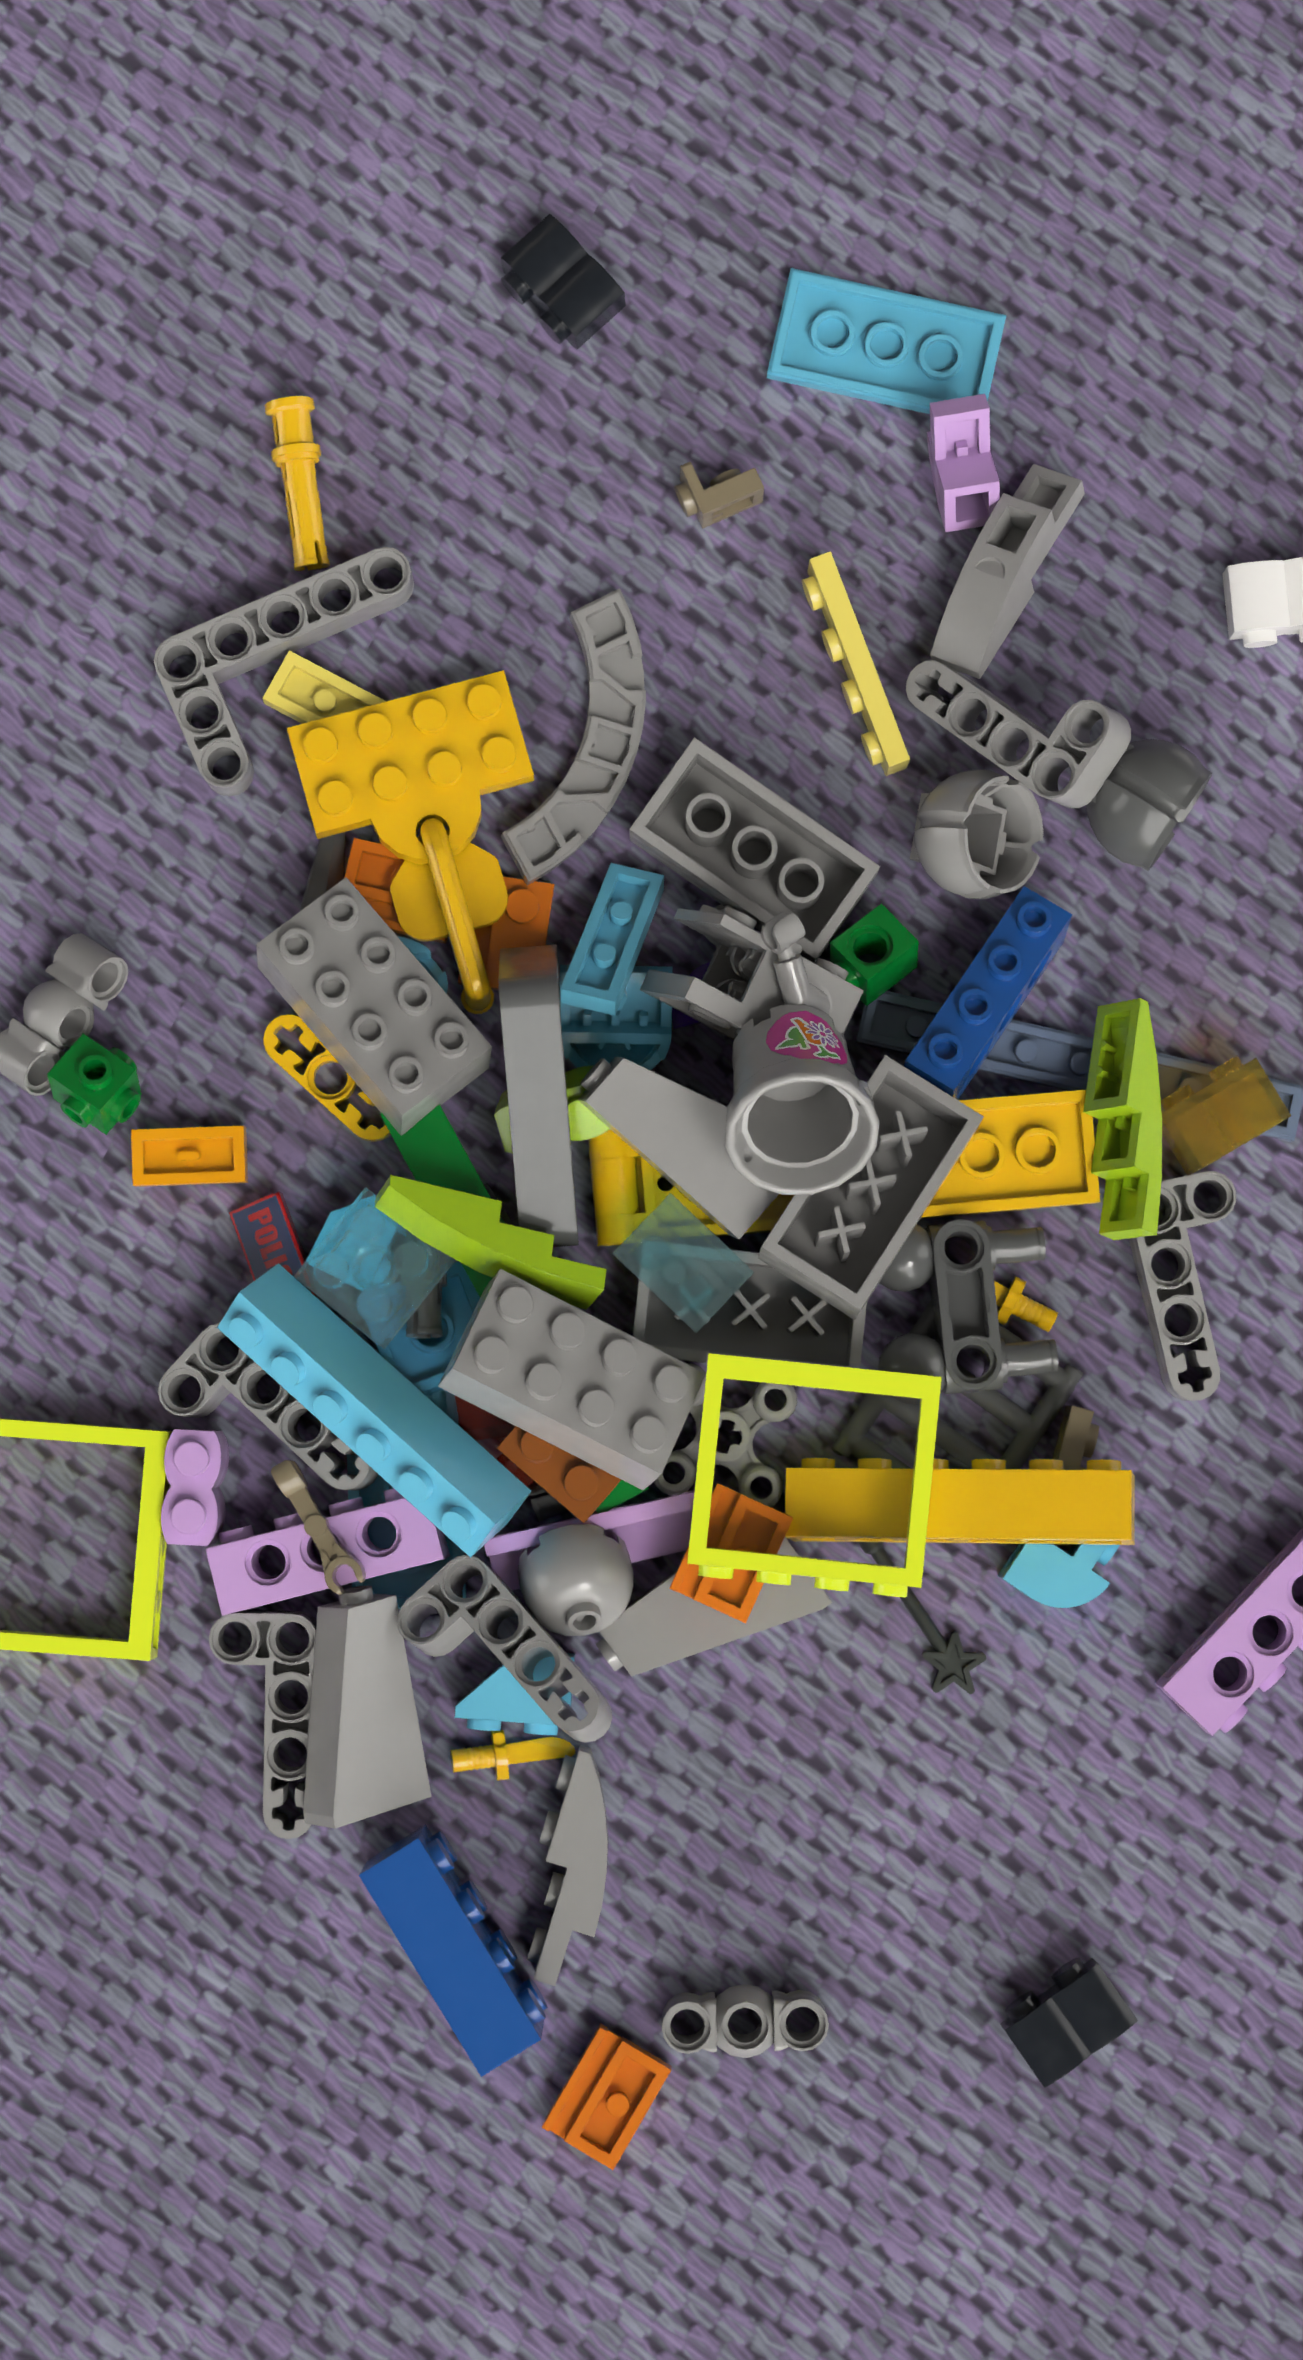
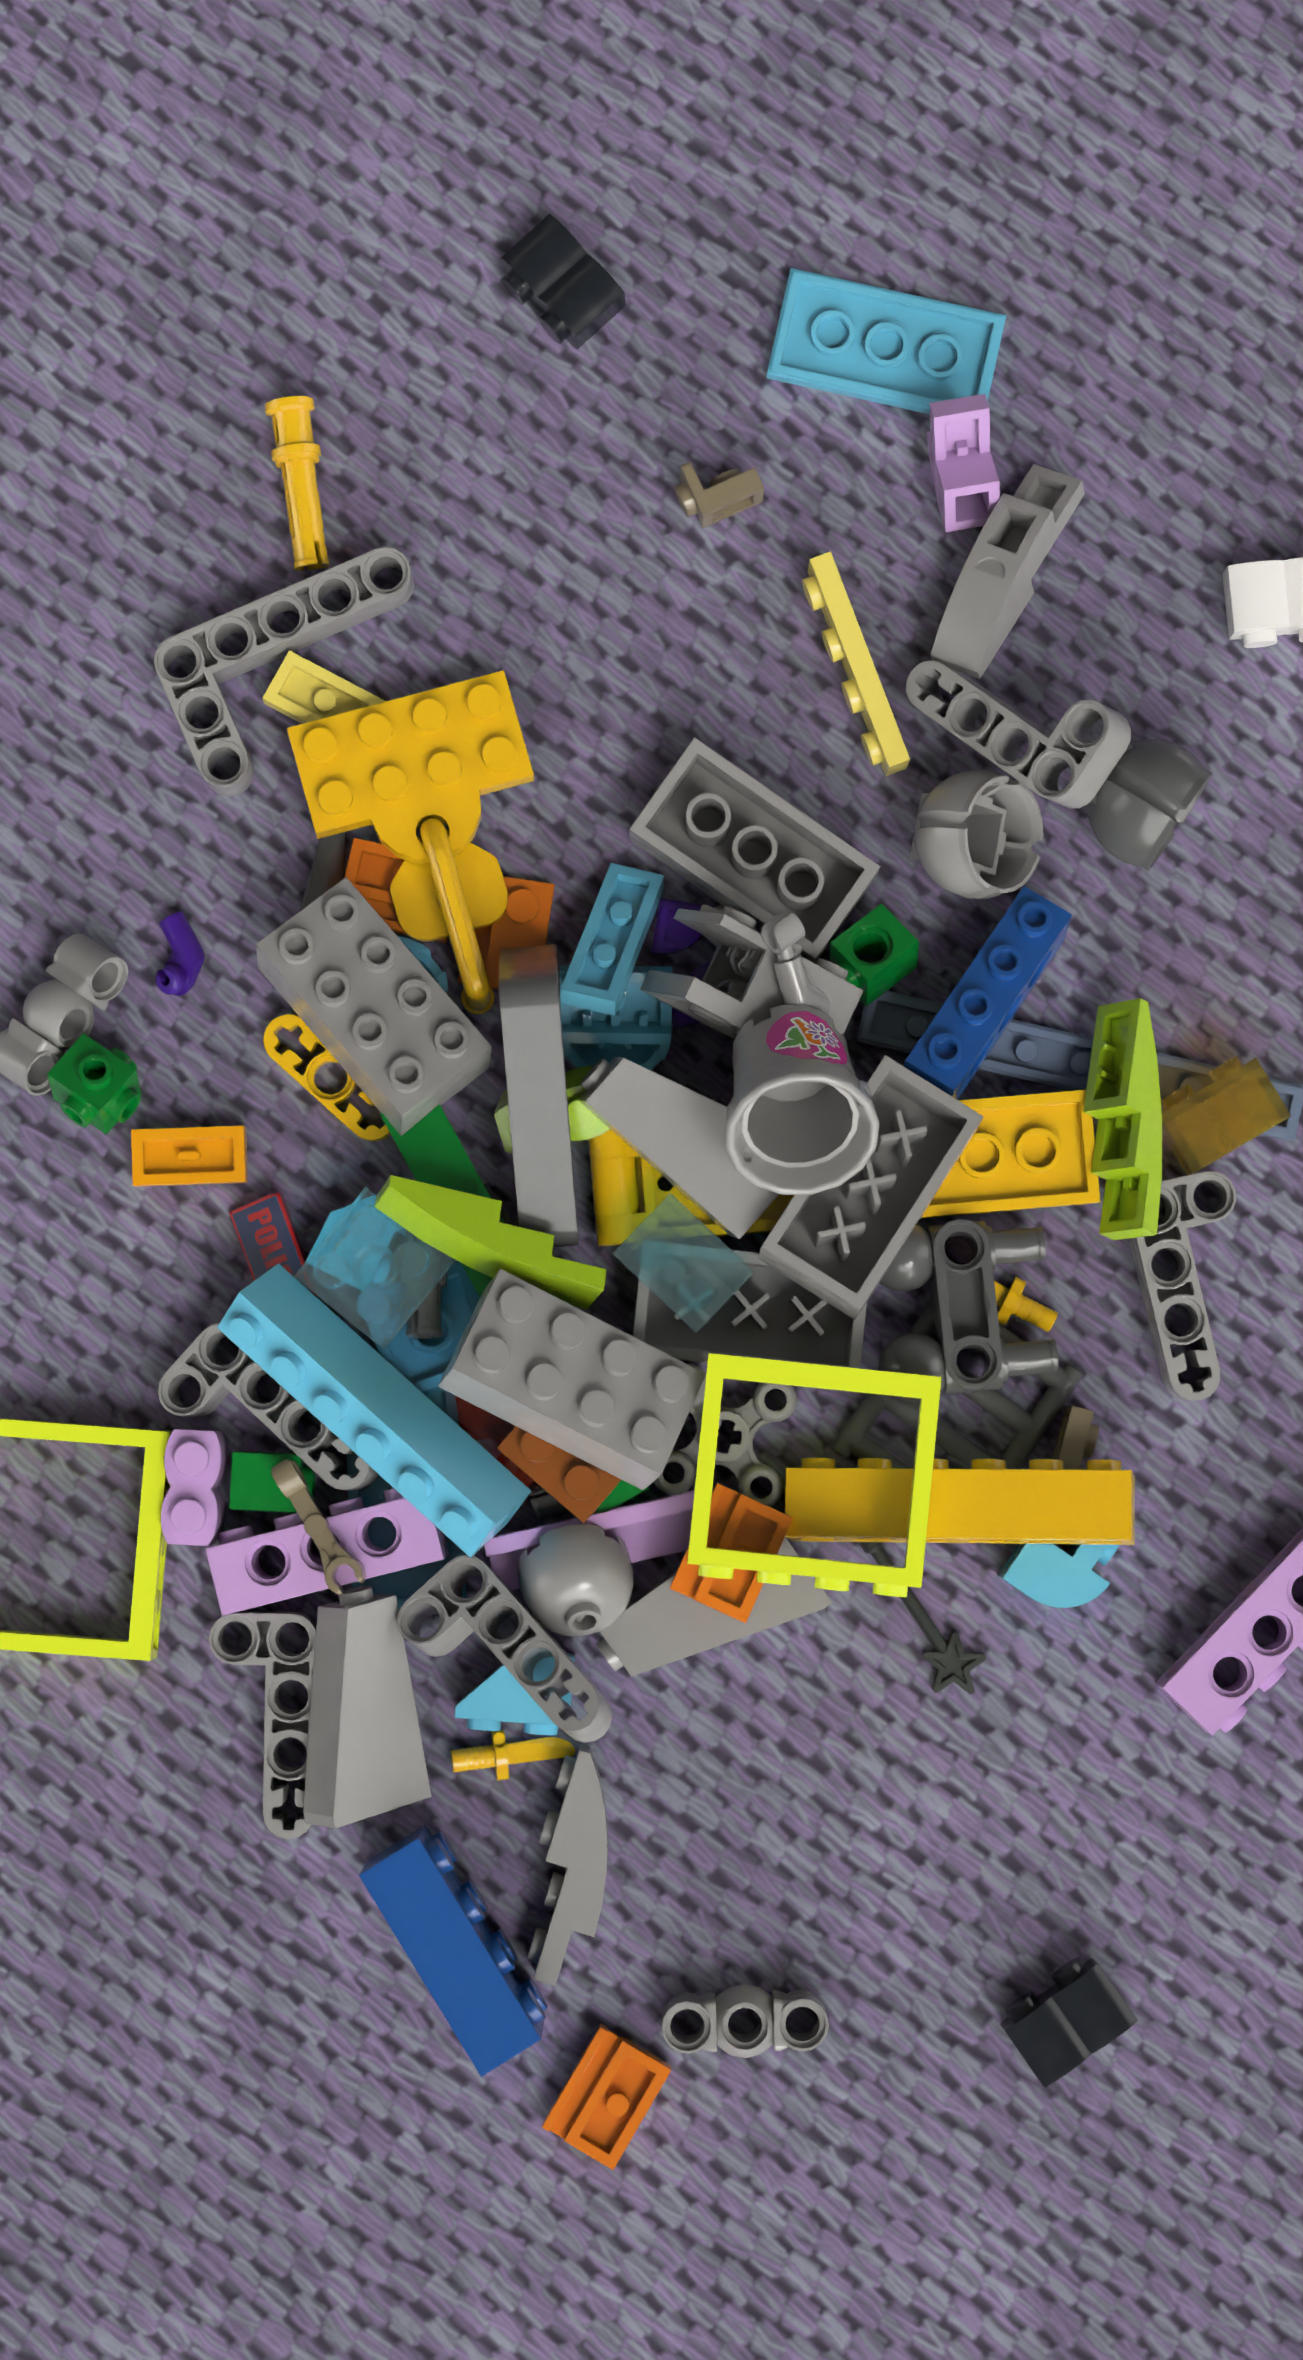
(185, 957): none -> dark purple arm
(254, 1486): none -> green brick
(607, 745): light grey tile -> none
(671, 934): none -> dark purple tile

